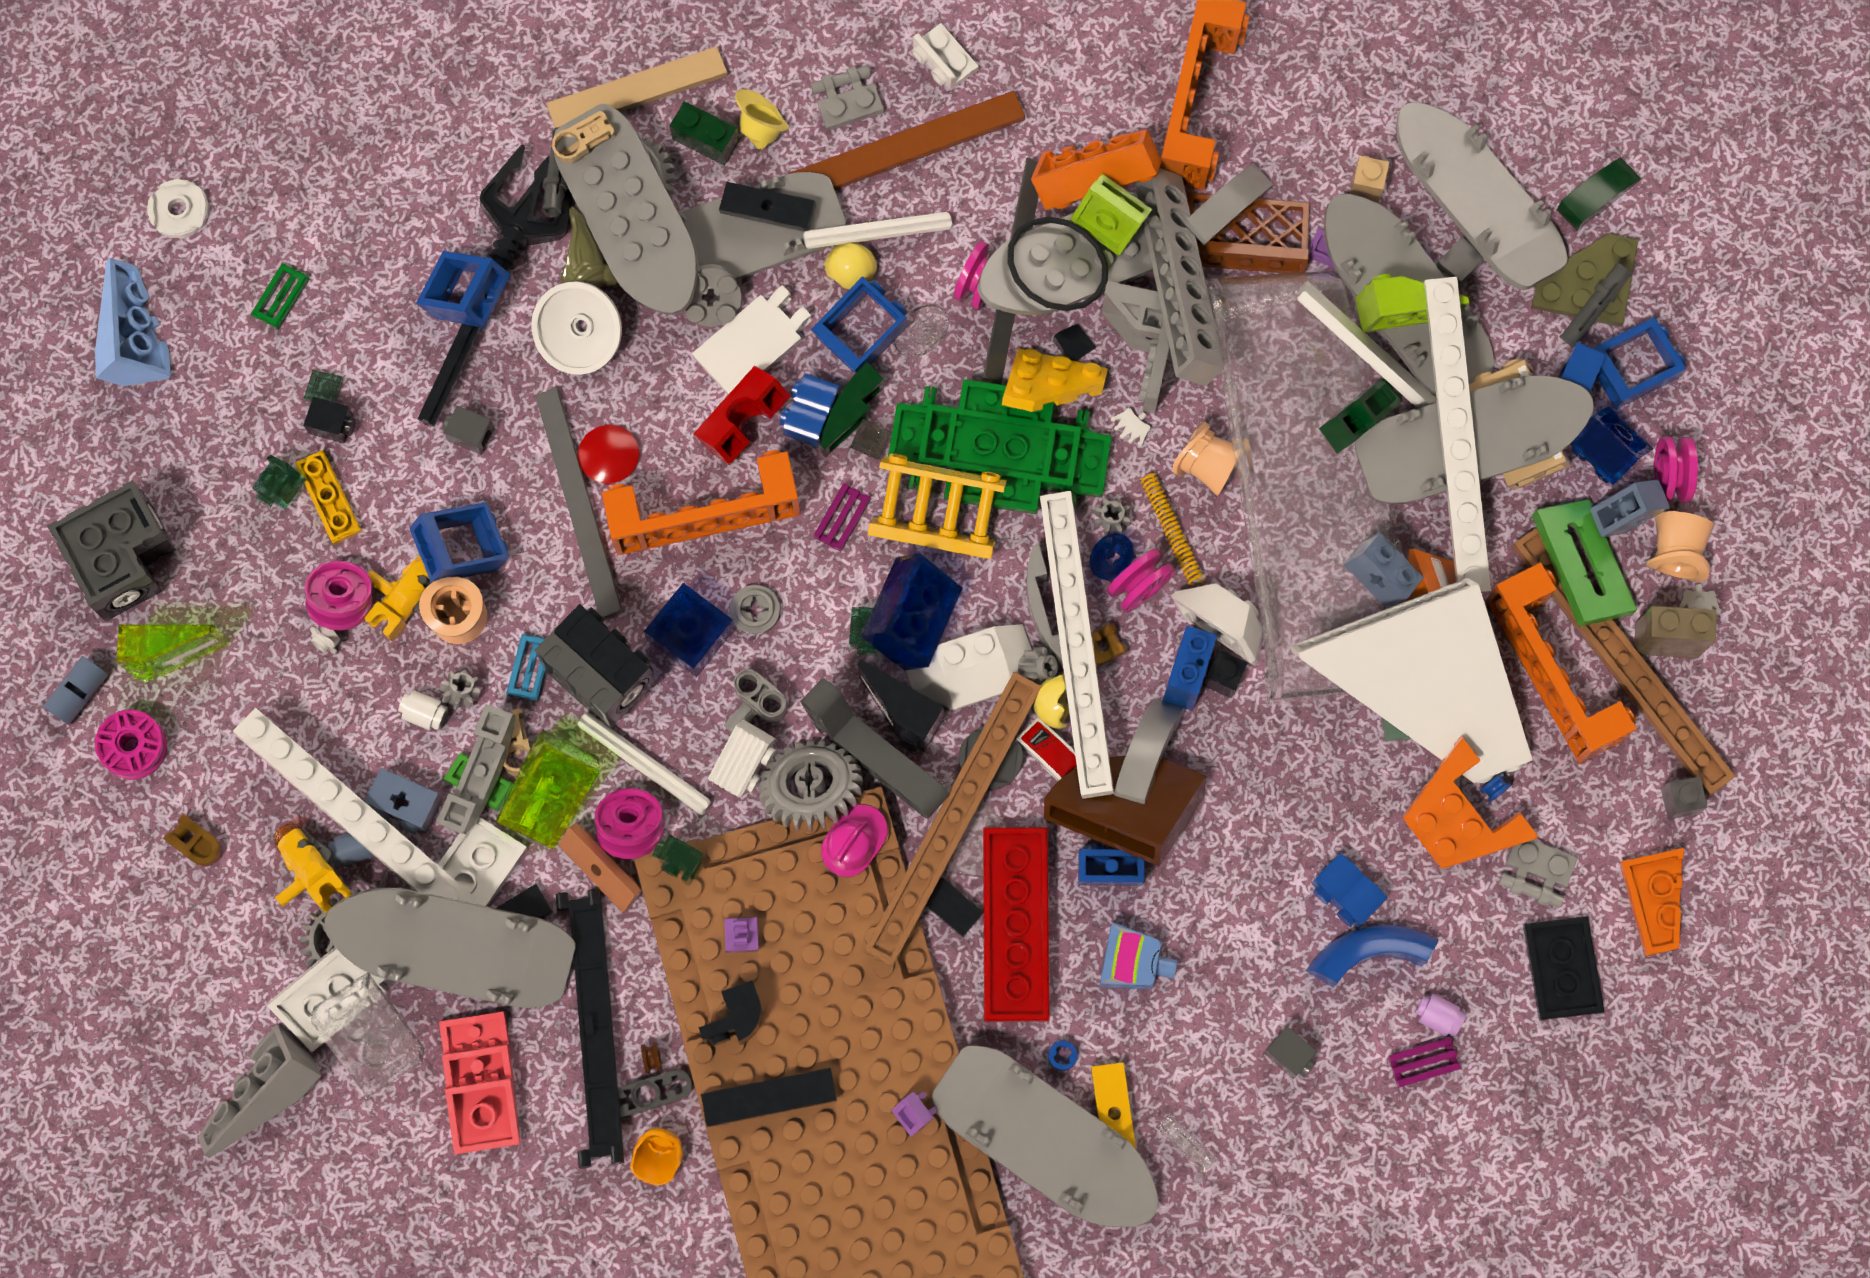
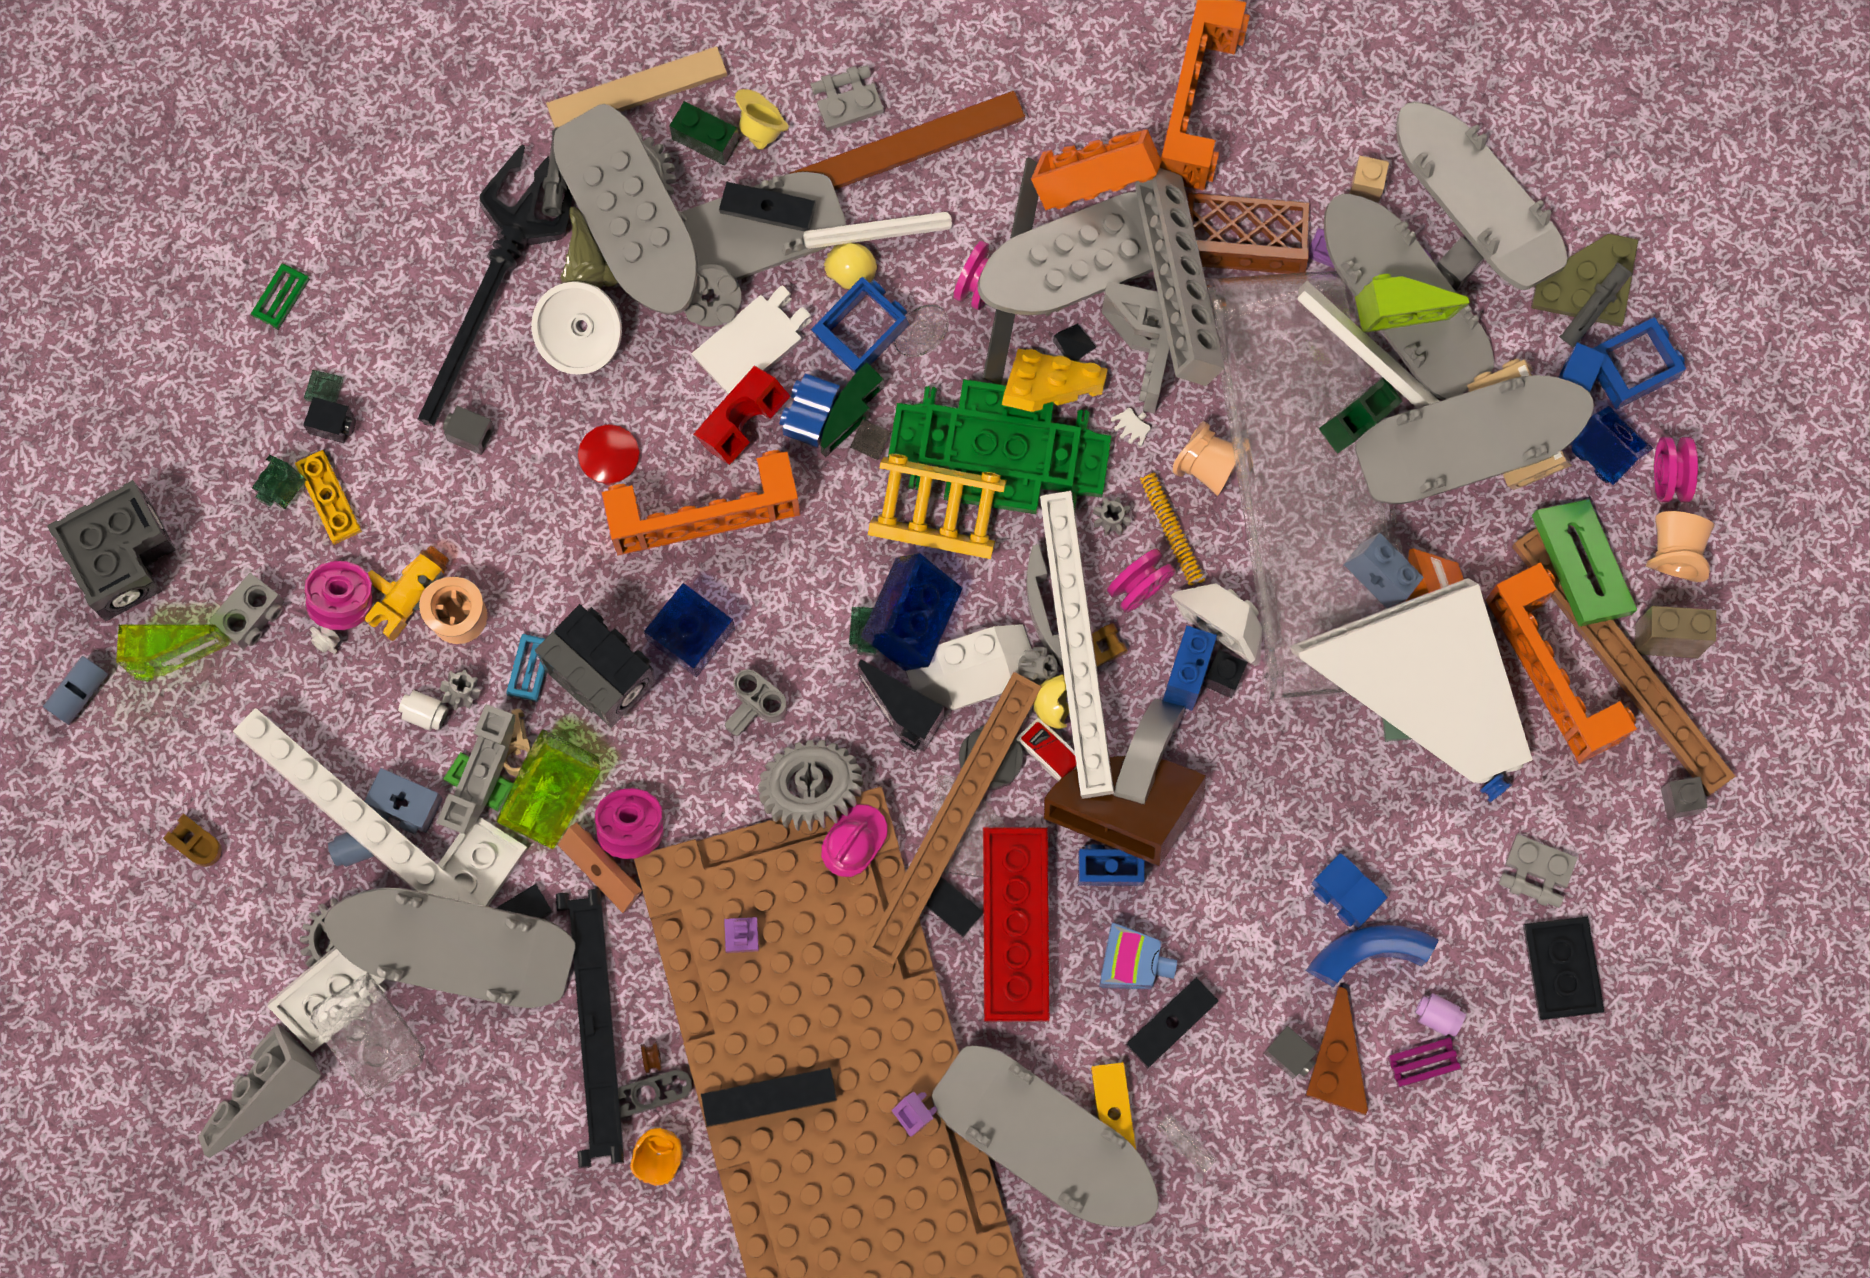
(117, 731): dark pink wheel -> none
(126, 340): light blue wedge -> none
(178, 225): white tile -> none
(240, 607): none -> light grey brick
(311, 865): yellow piece -> none
(434, 552): blue window -> none
(473, 308): blue window -> none
(479, 1082): coral slope -> none
(578, 502): dark grey piece -> none
(589, 134): tan piece -> none
(644, 763): white axle -> none
(678, 858): clear green brick -> none
(742, 759): white brick -> none
(743, 600): light grey gear -> none
(744, 1016): black brick -> none
(854, 494): magenta tile -> none
(872, 752): dark grey beam -> none
(944, 56): white bracket -> none
(1010, 261): black piece -> none
(1052, 1053): blue bush -> none
(1106, 549): clear blue gear -> none
(1110, 214): lime bracket -> none
(1186, 1008): none -> black tile
(1228, 203): light grey slope -> none
(1337, 1069): none -> dark orange wing
(1450, 823): orange wing -> none
(1457, 431): white plate -> none
(1597, 193): dark green slope -> none
(1630, 508): sand blue brick -> none
(1654, 896): orange wing -> none
(1700, 599): white piece -> none

